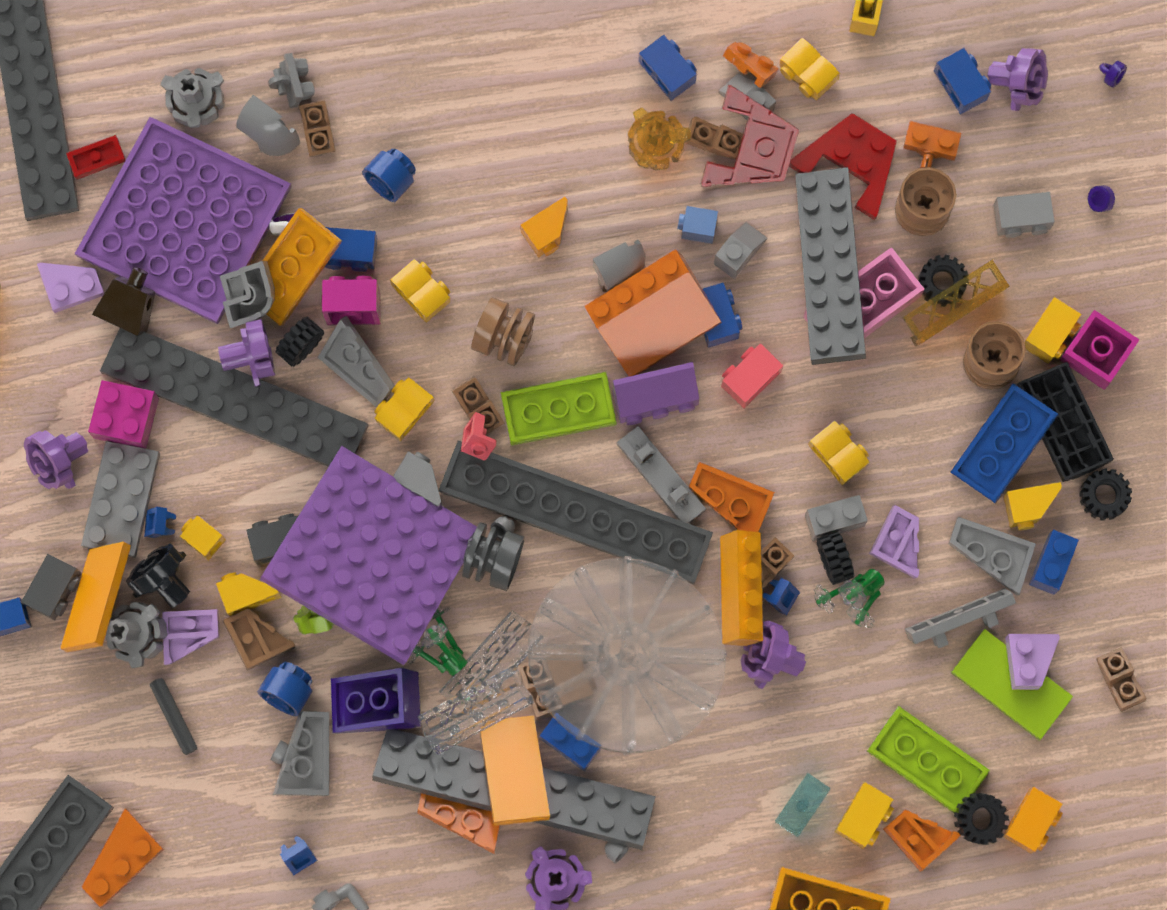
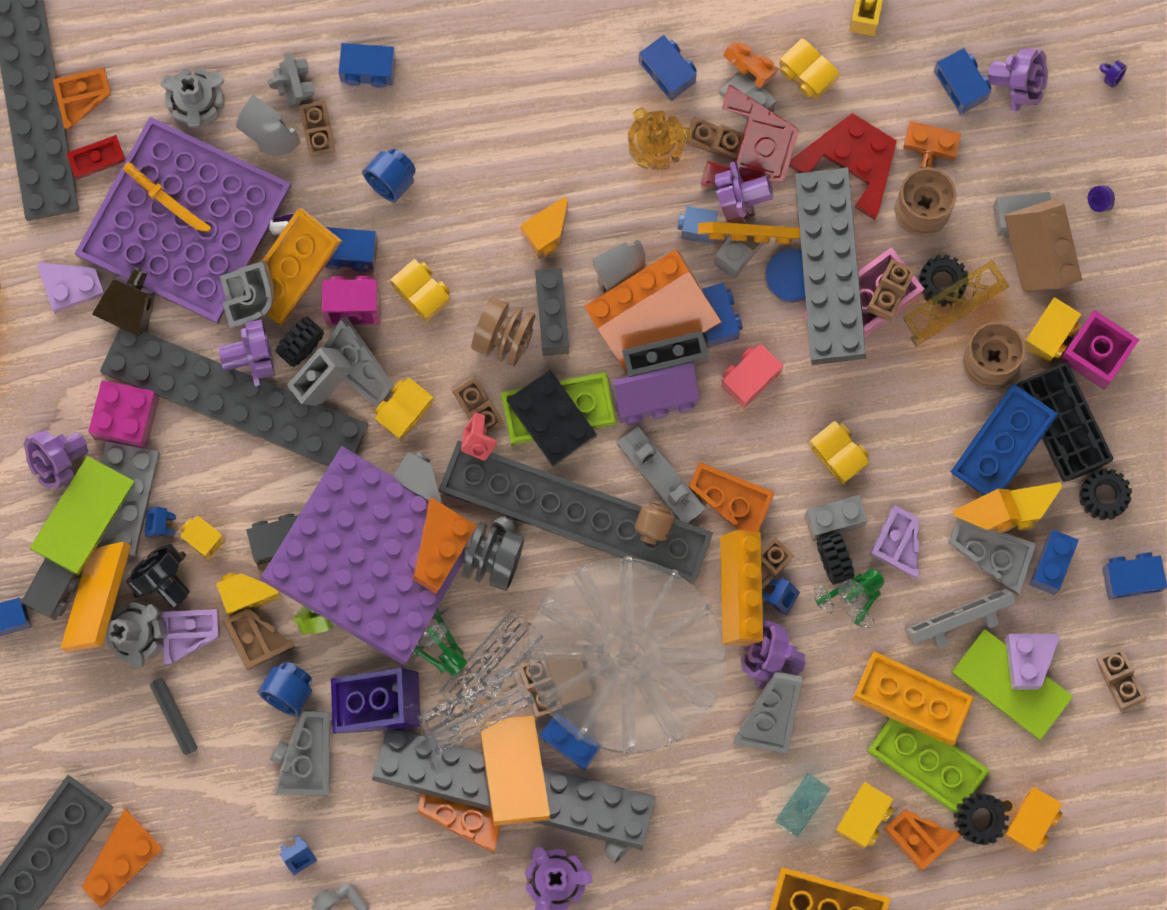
(81, 94): none -> orange wing
(82, 515): none -> lime tile
(156, 192): none -> light orange sword
(319, 376): none -> light grey brick
(367, 65): none -> blue brick
(441, 544): none -> orange wing
(551, 418): none -> black plate
(552, 312): none -> dark grey brick
(654, 523): none -> medium nougat head
(666, 354): none -> dark grey brick
(739, 196): none -> medium lavender piece
(740, 232): none -> light orange plate
(772, 716): none -> light grey wing
(786, 276): none -> blue tile
(891, 290): none -> medium nougat slope
(913, 698): none -> light orange tile
(991, 511): none -> light orange slope
(1009, 805): none -> clear orange sticker
(1043, 246): none -> medium nougat slope
(1134, 576): none -> blue brick

